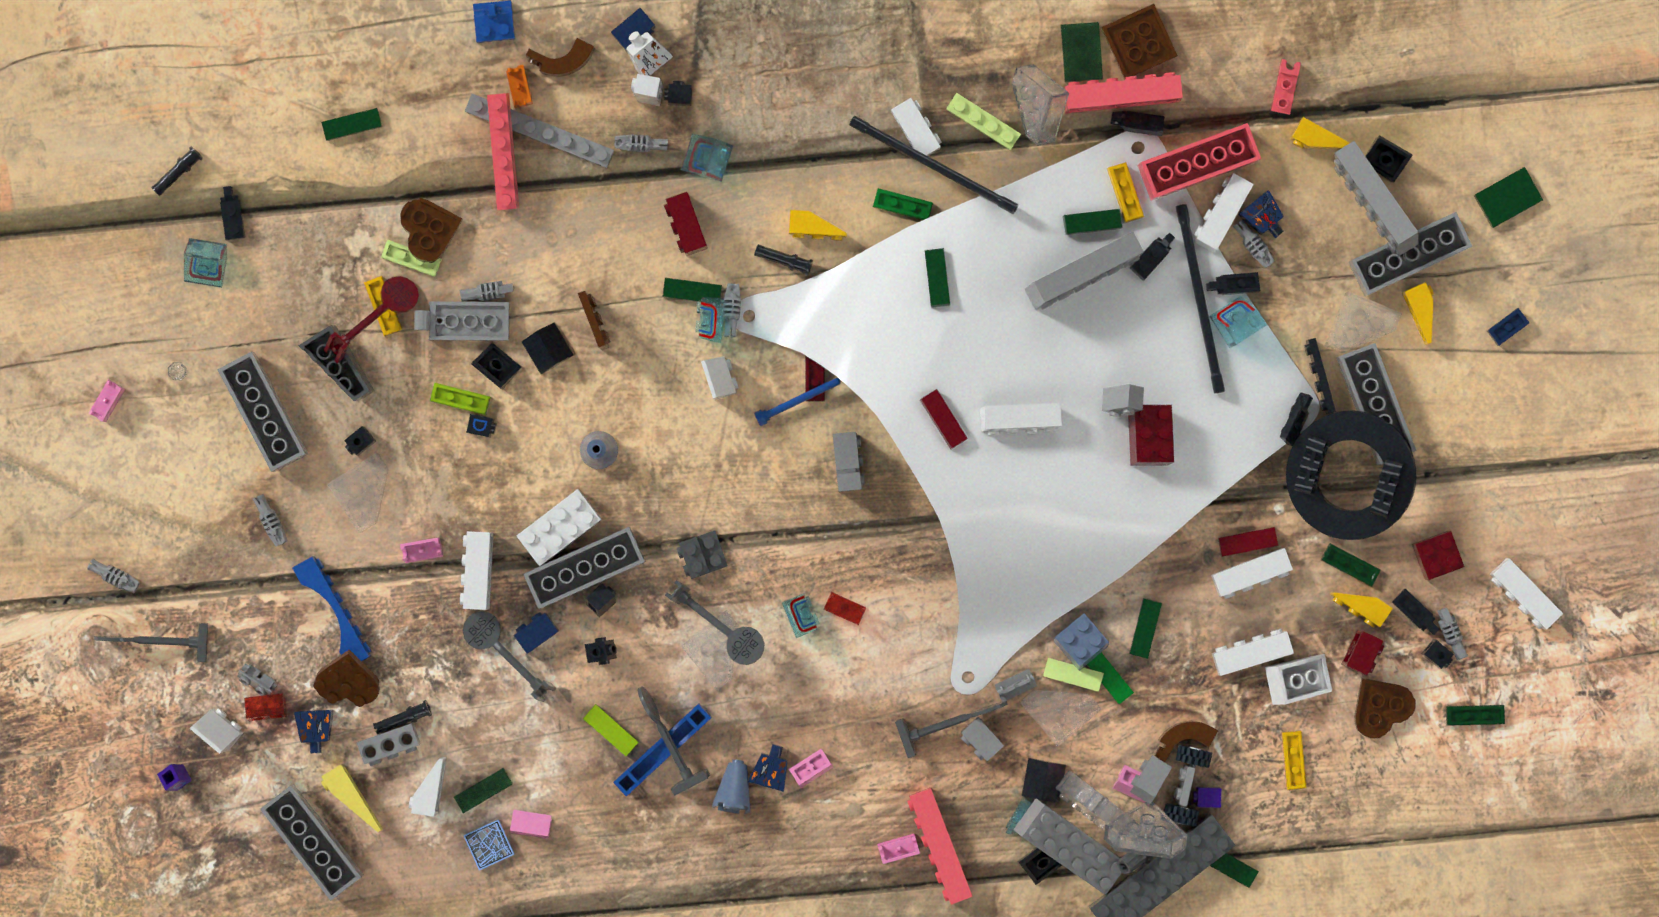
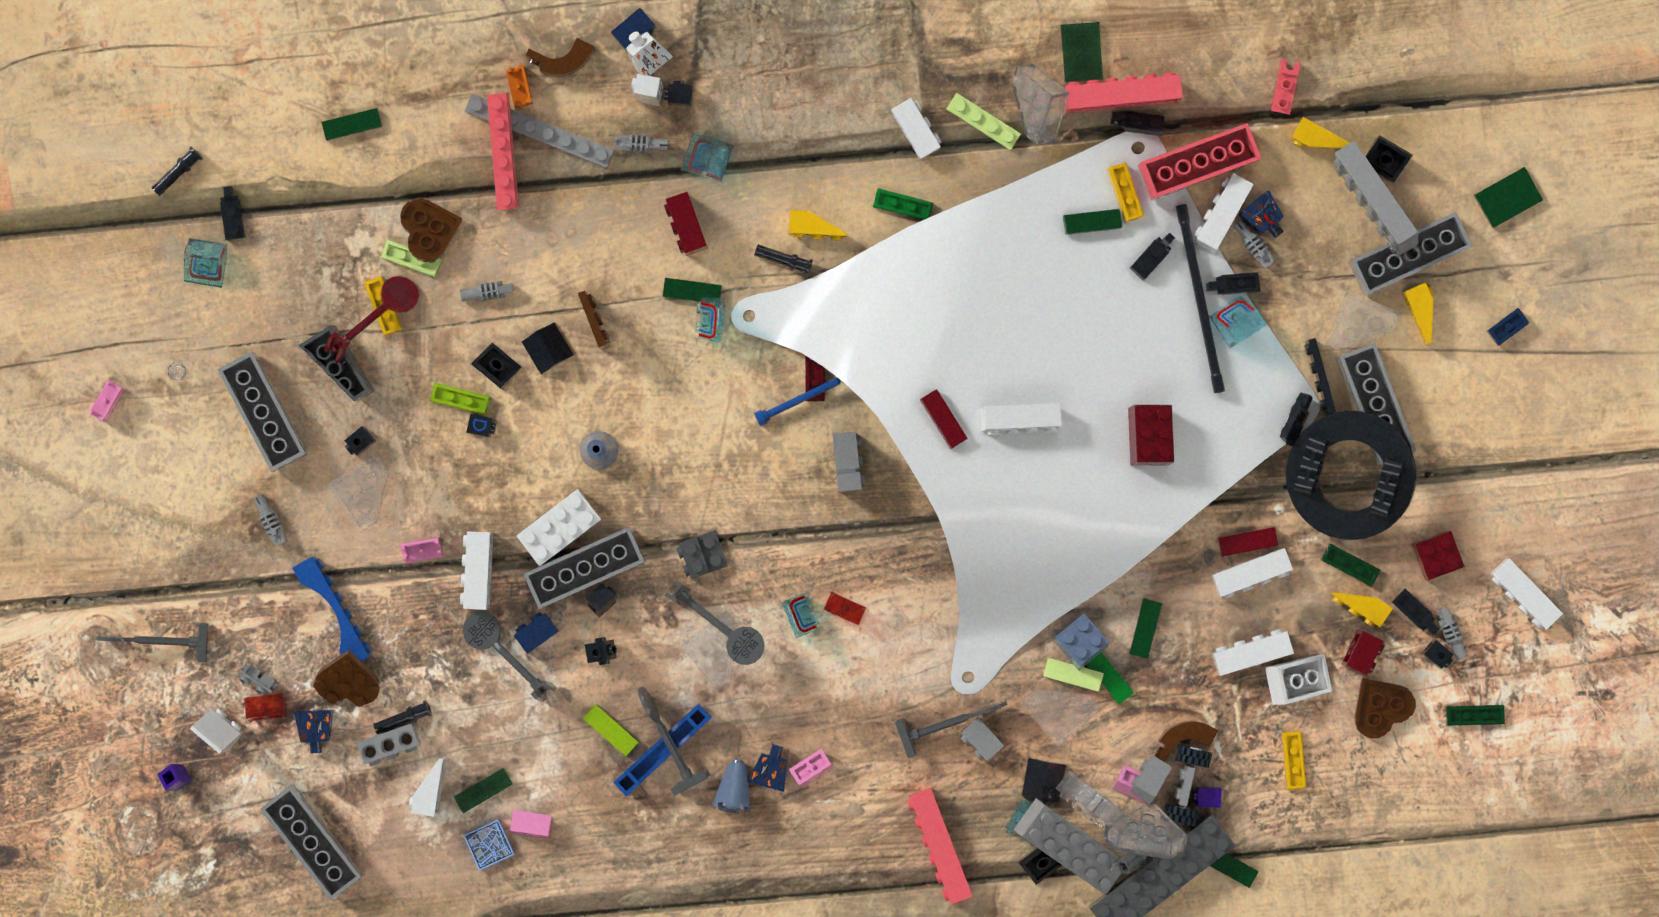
(114, 576): light grey hinge -> none
(344, 788): light yellow slope -> none
(465, 321): light grey hinge -> none
(493, 21): blue hinge -> none
(719, 377): white slope -> none
(731, 309): light grey hinge -> none
(898, 848): bright pink hinge -> none
(937, 277): dark green tile -> none
(1001, 201): black piece -> none
(1015, 685): light grey hinge -> none
(1084, 270): light grey brick -> none
(1122, 399): light grey brick -> none
(1139, 41): reddish brown plate -> none

